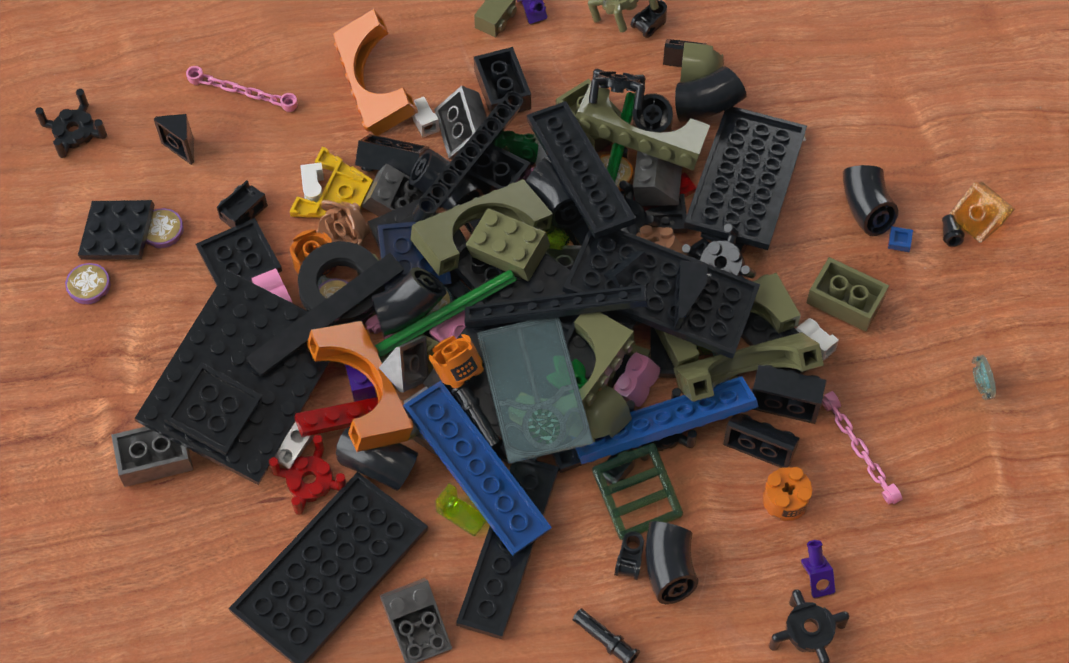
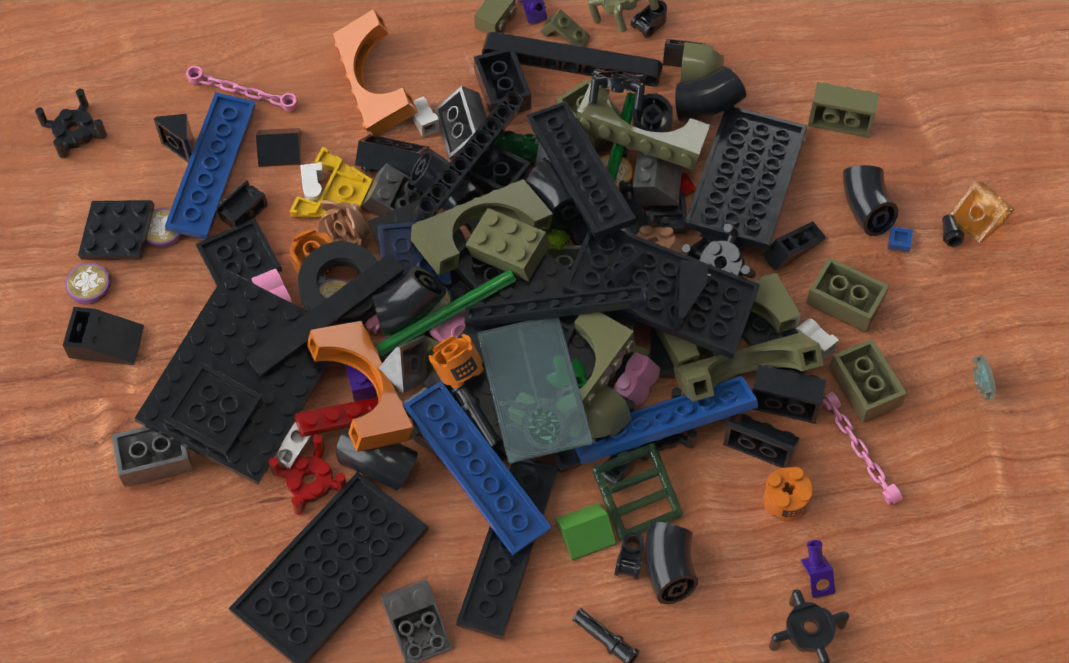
(102, 337): none -> black slope
(210, 166): none -> blue plate
(279, 147): none -> black slope
(458, 511): clear neon green bracket -> none
(566, 27): none -> olive bracket
(573, 58): none -> black beam
(586, 531): none -> bright green slope
(793, 245): none -> black slope
(843, 109): none -> olive brick
(867, 380): none -> olive brick

